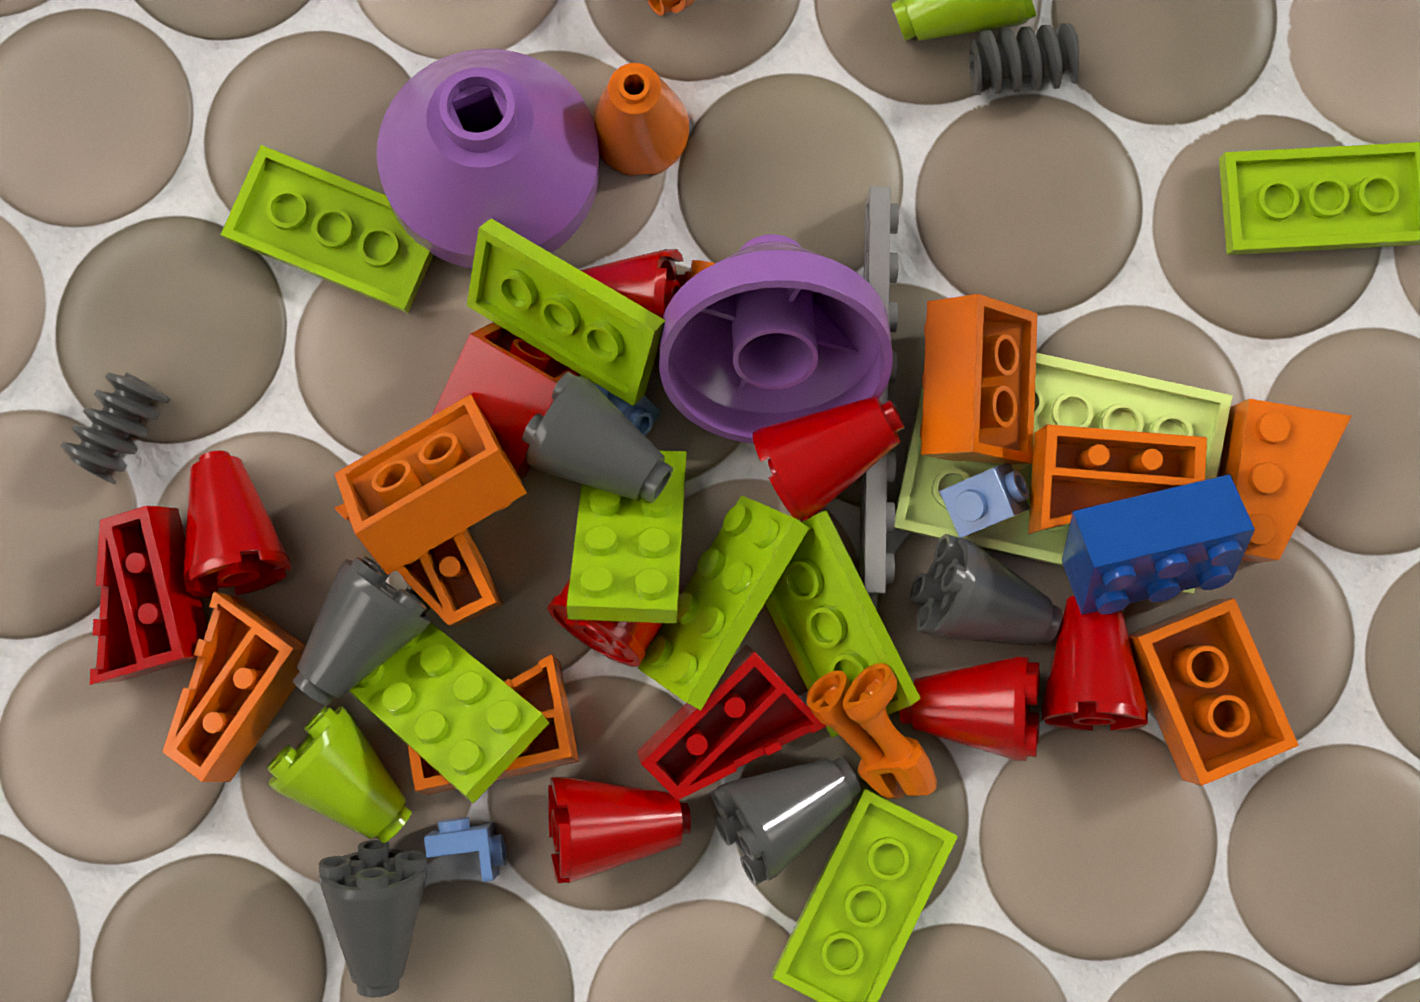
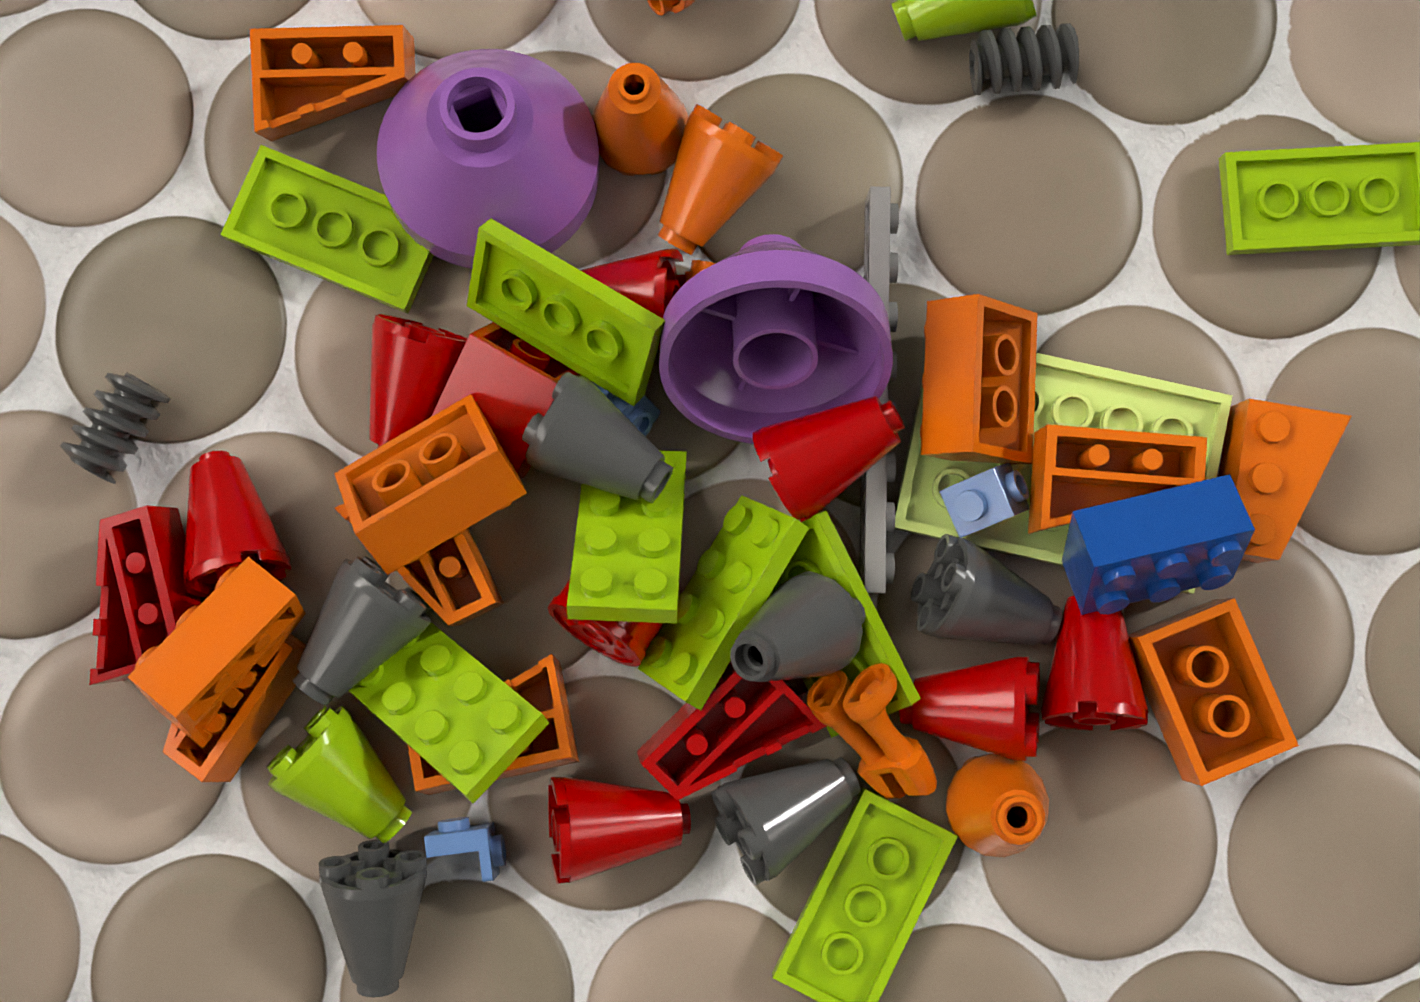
(217, 647): none -> orange wedge
(324, 73): none -> orange wedge
(407, 373): none -> red cone
(712, 179): none -> orange cone
(800, 632): none -> dark grey cone
(982, 797): none -> orange cone

